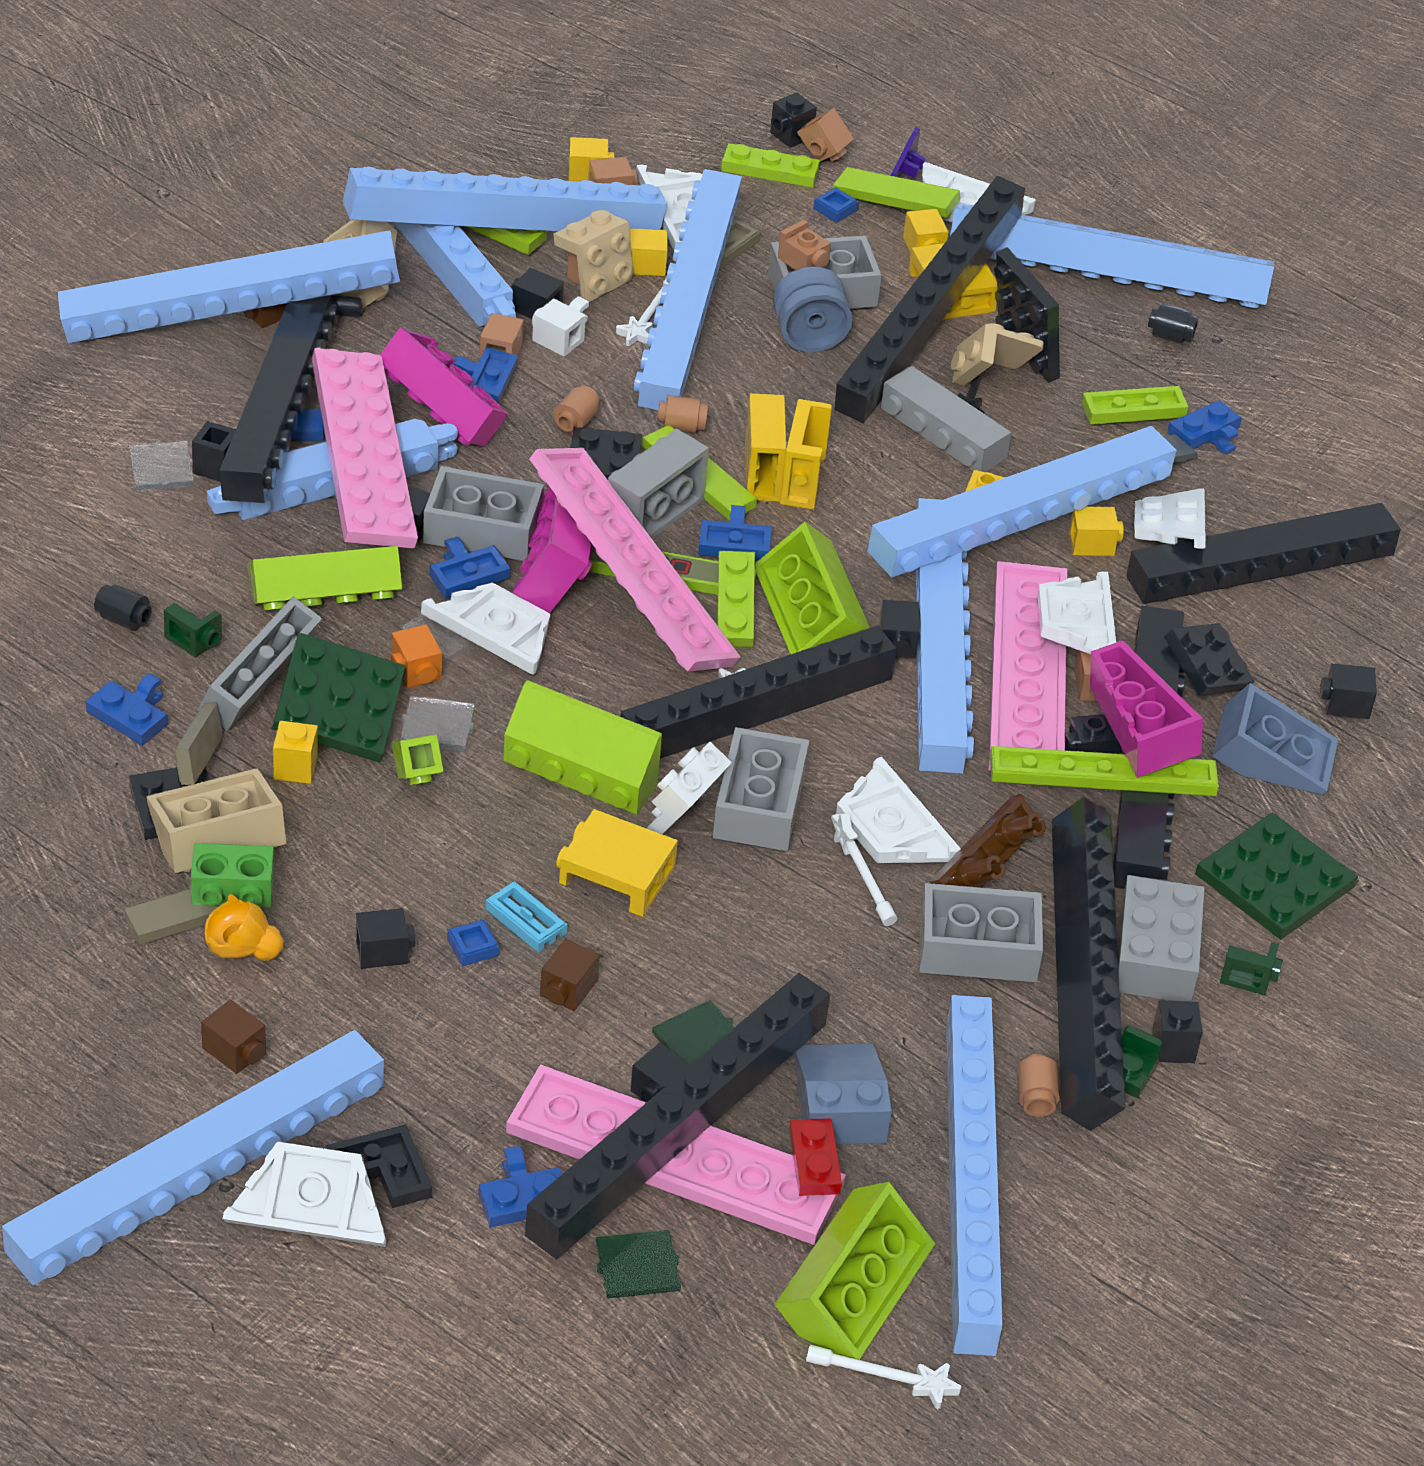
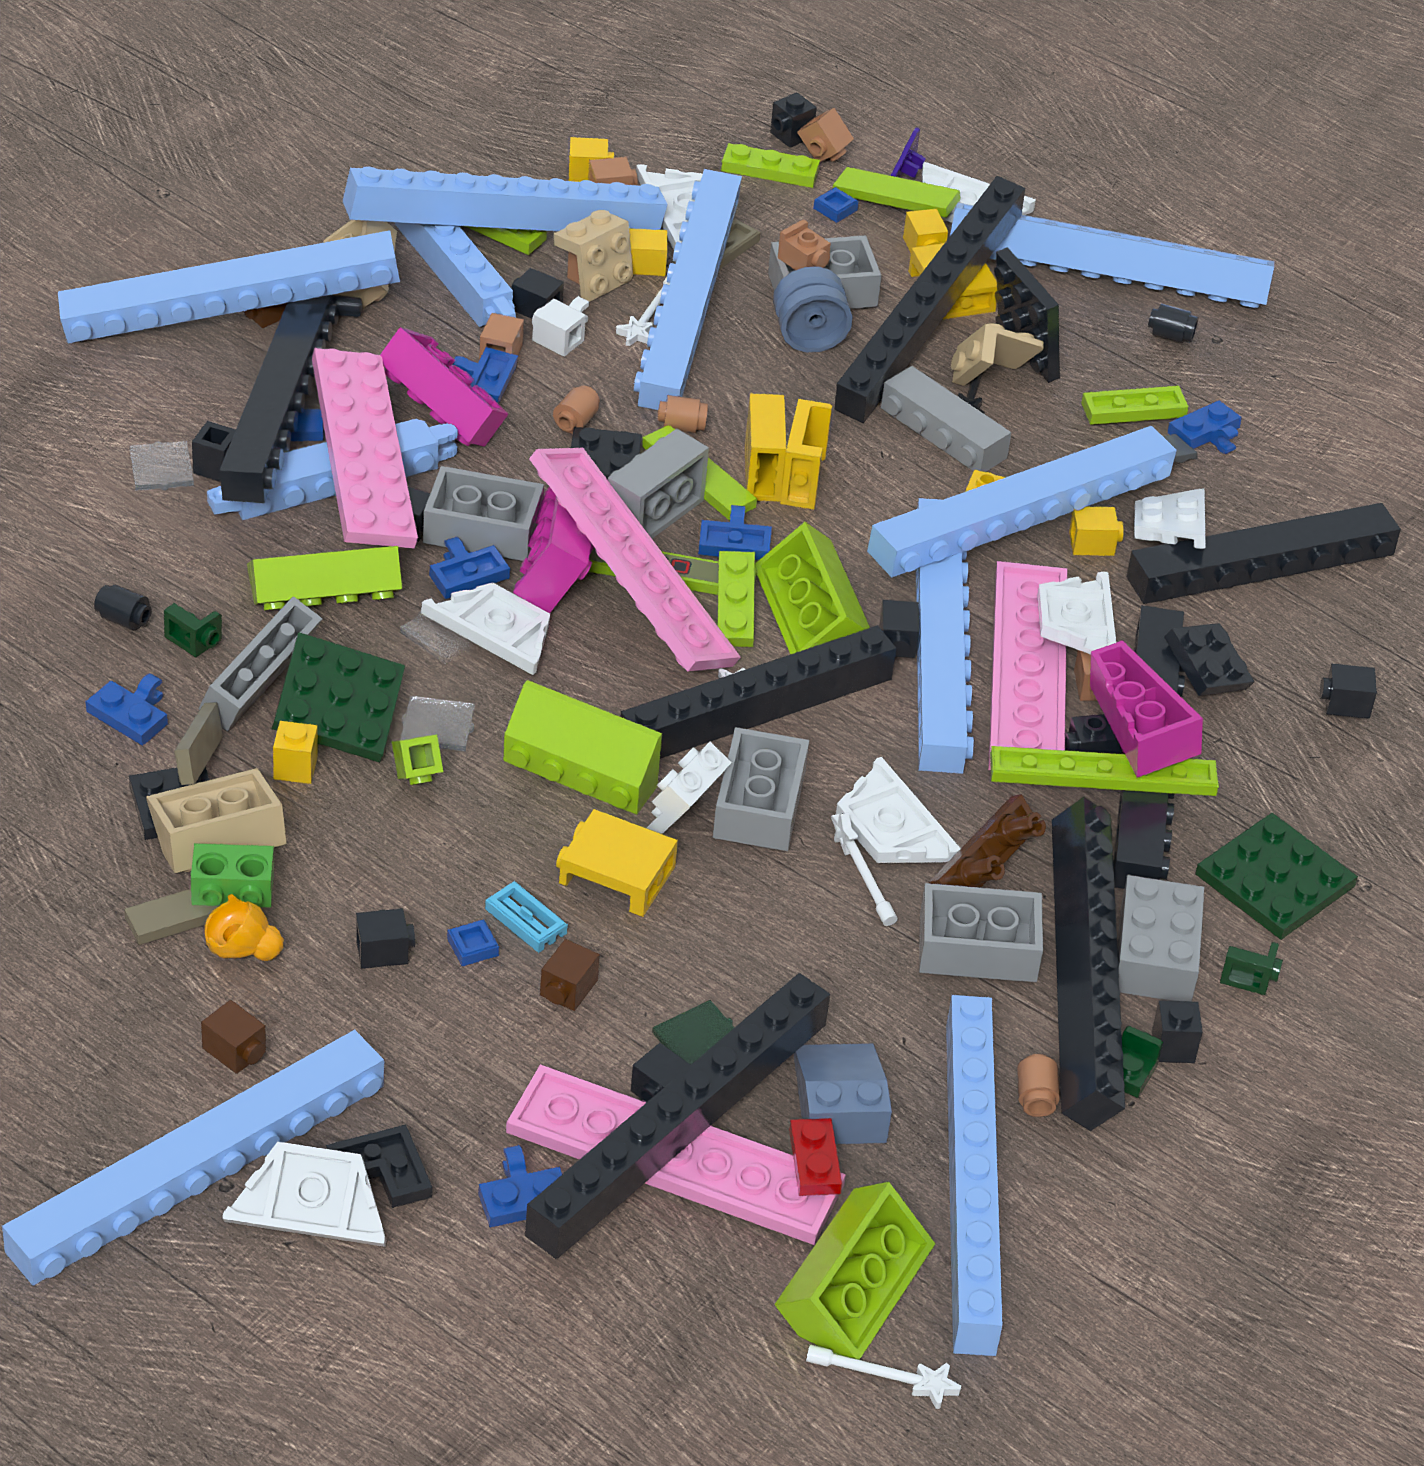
(419, 654): orange brick -> none
(638, 1264): clear green piece -> none
(1274, 743): sand blue slope -> none

